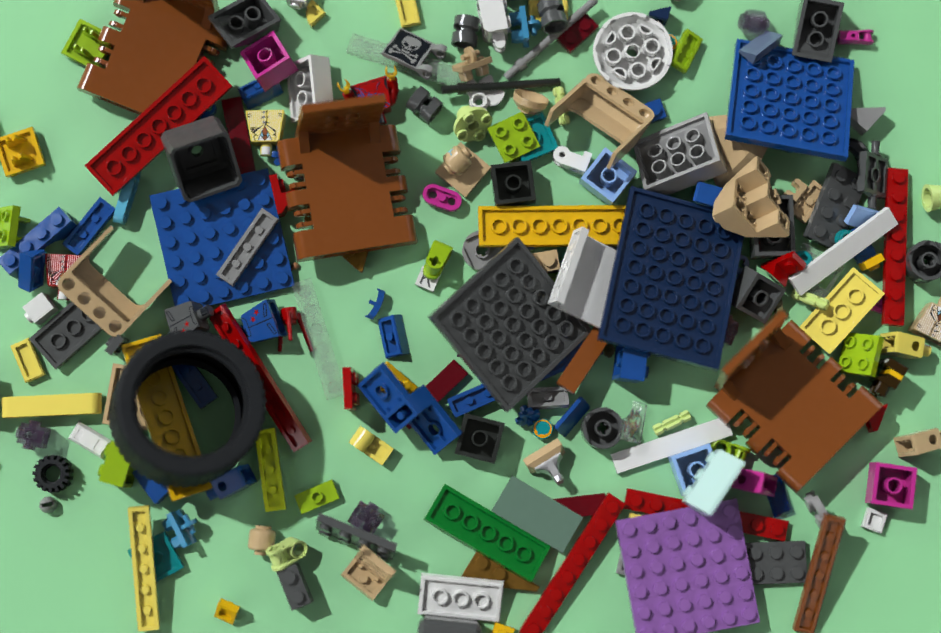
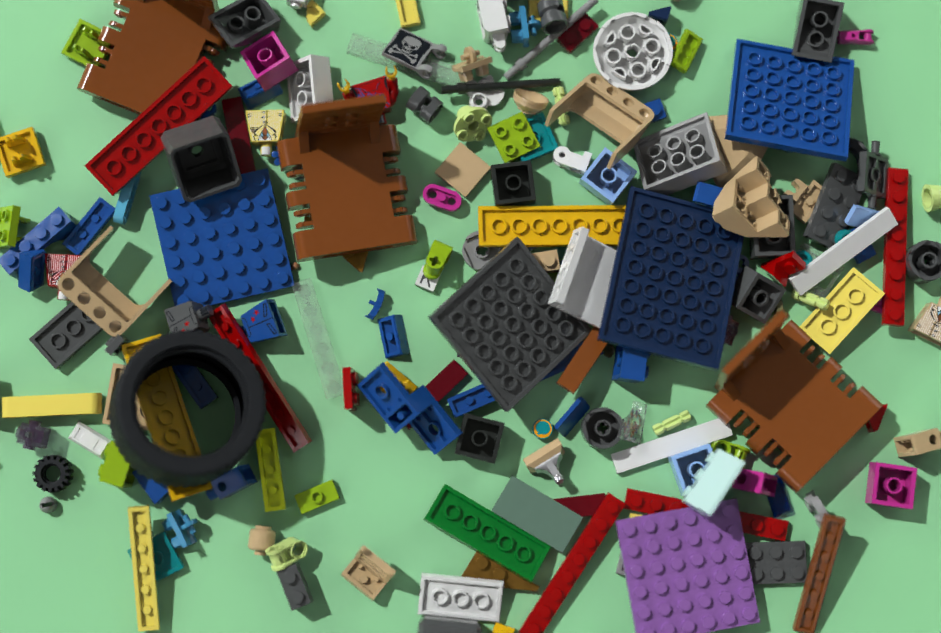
(28, 360): light yellow tile -> none
(40, 309): white brick -> none
(226, 611): yellow plate -> none
(247, 247): light grey tile -> none
(279, 196): red slope -> none
(289, 317): red plant -> none
(349, 534): dark grey plate -> none
(366, 517): brick -> none
(371, 445): light yellow plate -> none
(457, 160): tan head -> none
(465, 28): dark grey wheel -> none
(527, 416): blue plant -> none
(548, 398): light grey plate -> none
(753, 22): head -> none
(760, 46): sand blue slope -> none
(861, 354): lime plate -> none
(864, 118): light grey slope -> none
(872, 263): yellow plate -> none
(874, 520): white tile -> none
(888, 378): dark brown hips -> none
(904, 345): light yellow torso -> none

